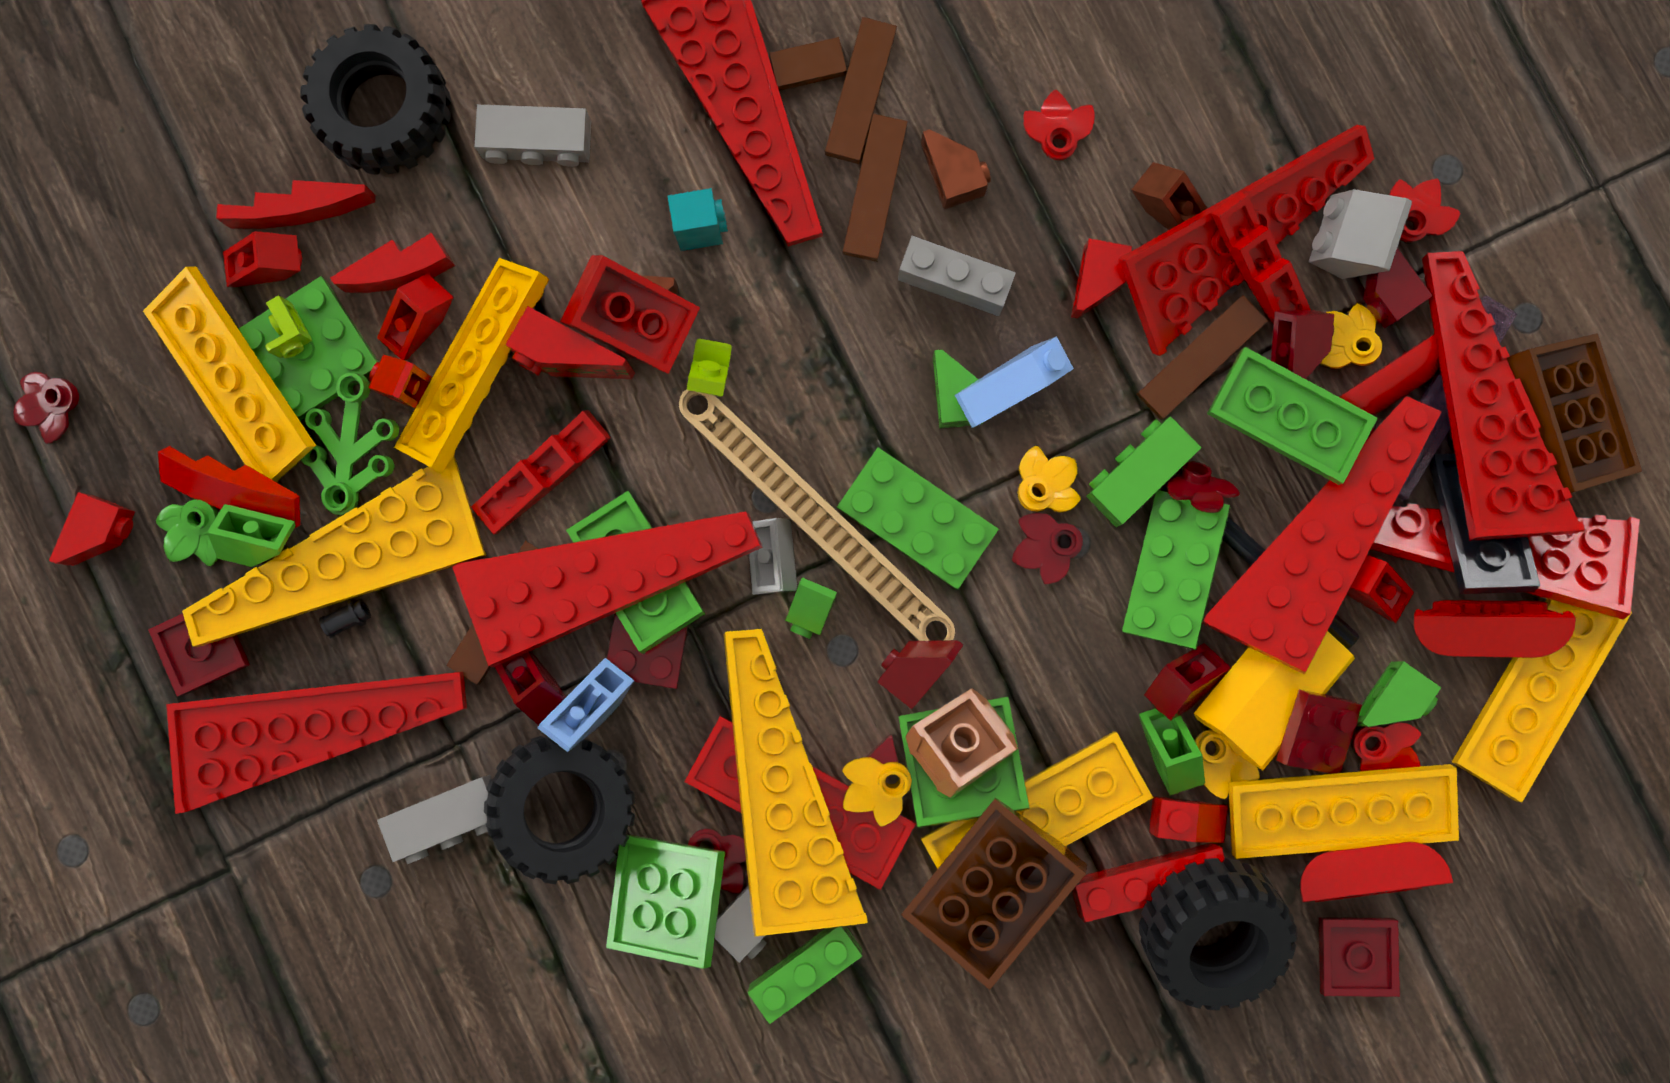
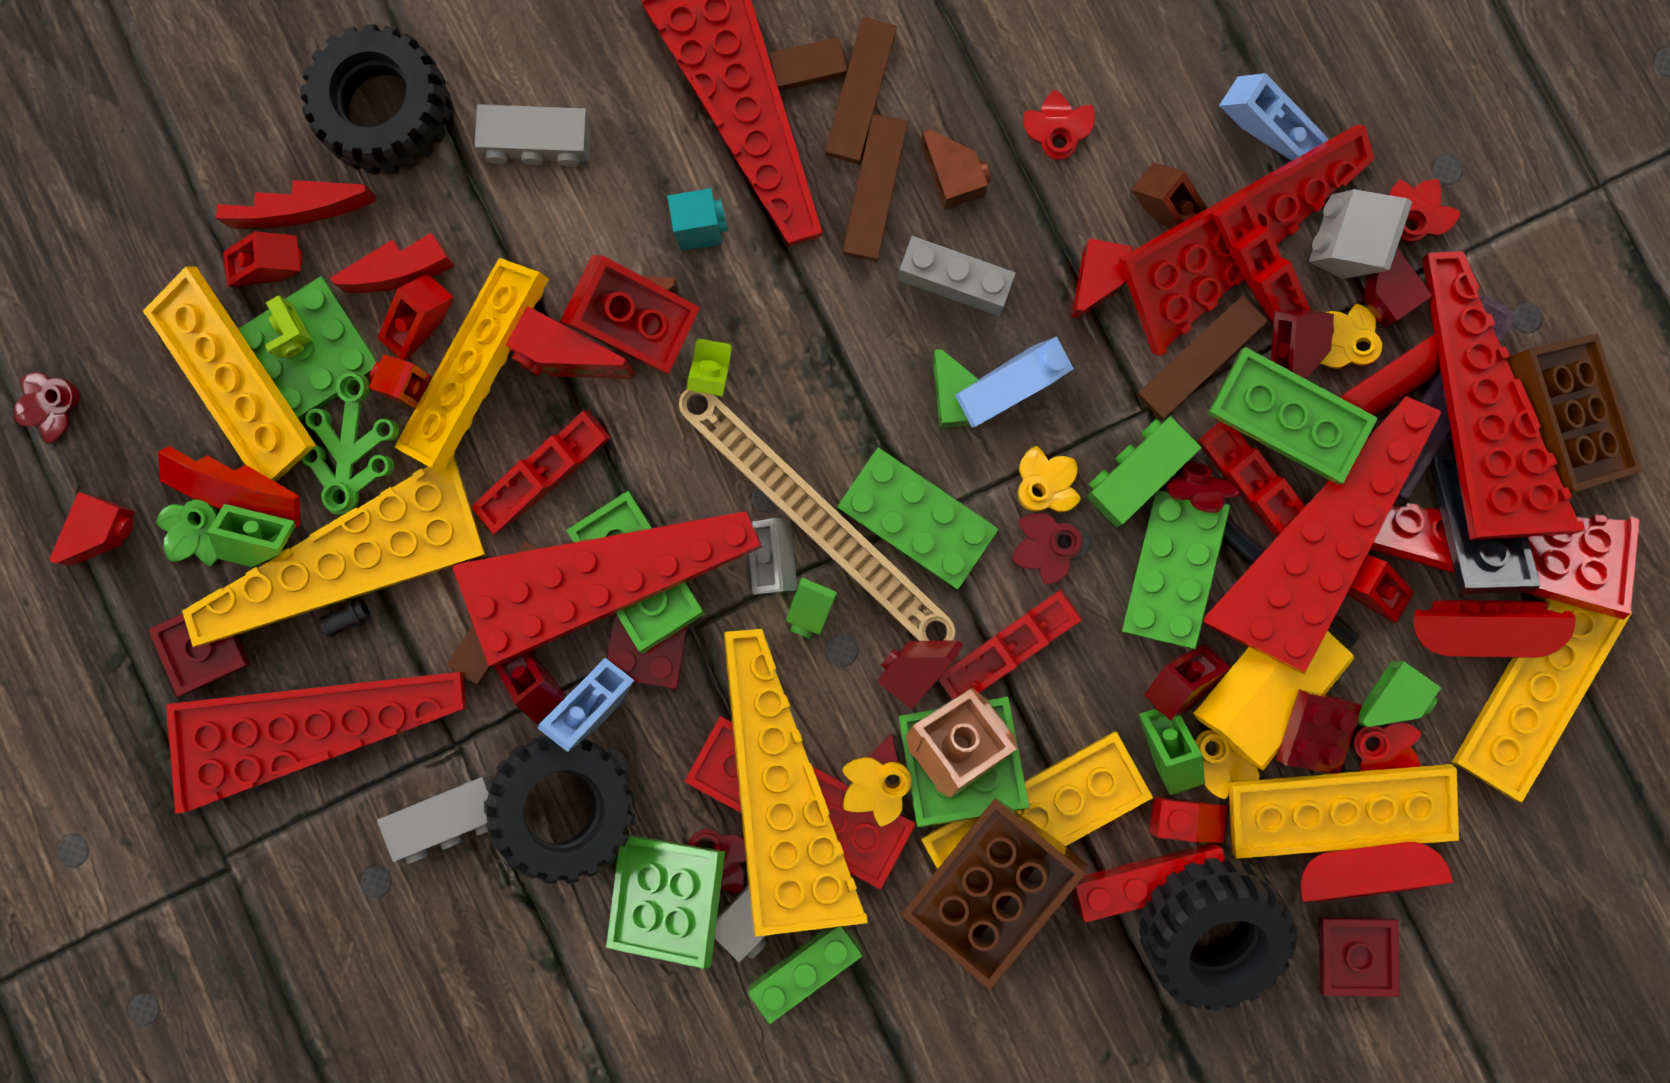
(1011, 646): none -> red slope
(1250, 473): none -> red slope
(1271, 116): none -> light blue slope

